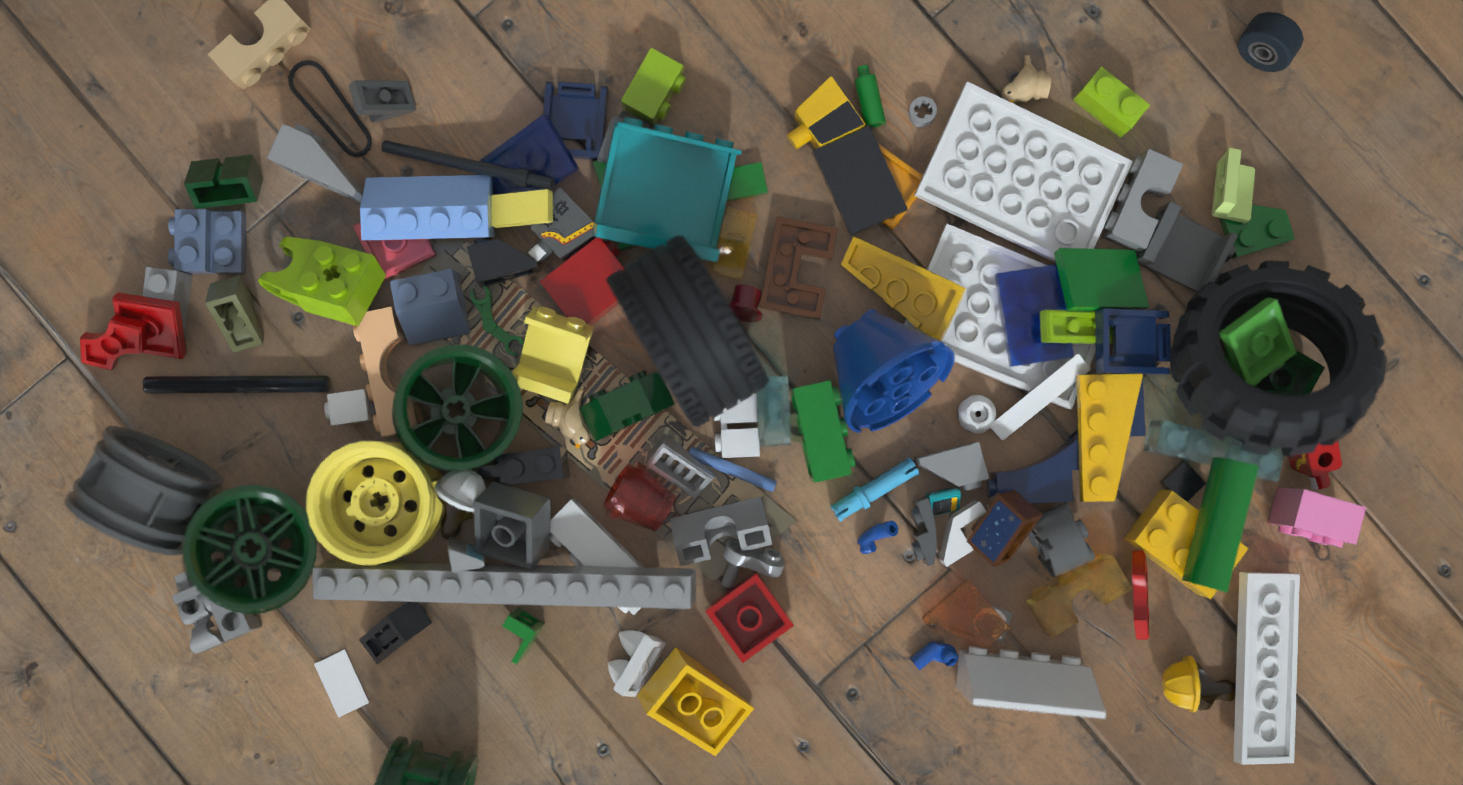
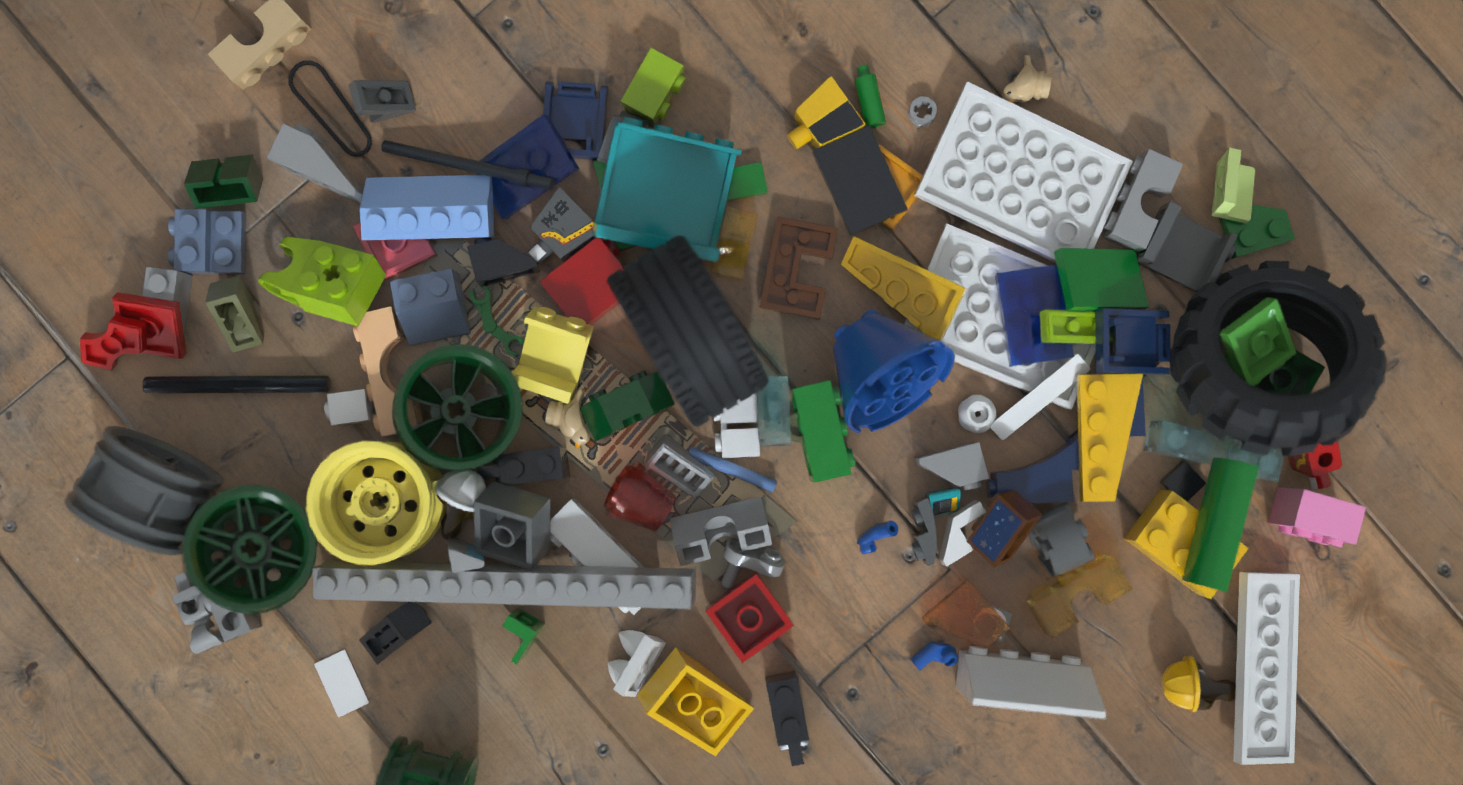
(522, 208): light yellow tile -> none
(746, 303): dark red piece -> none
(788, 714): none -> black hinge
(863, 496): medium azure pin -> none
(1111, 102): lime brick -> none
(1140, 595): red tile -> none
(1270, 41): black wheel -> none

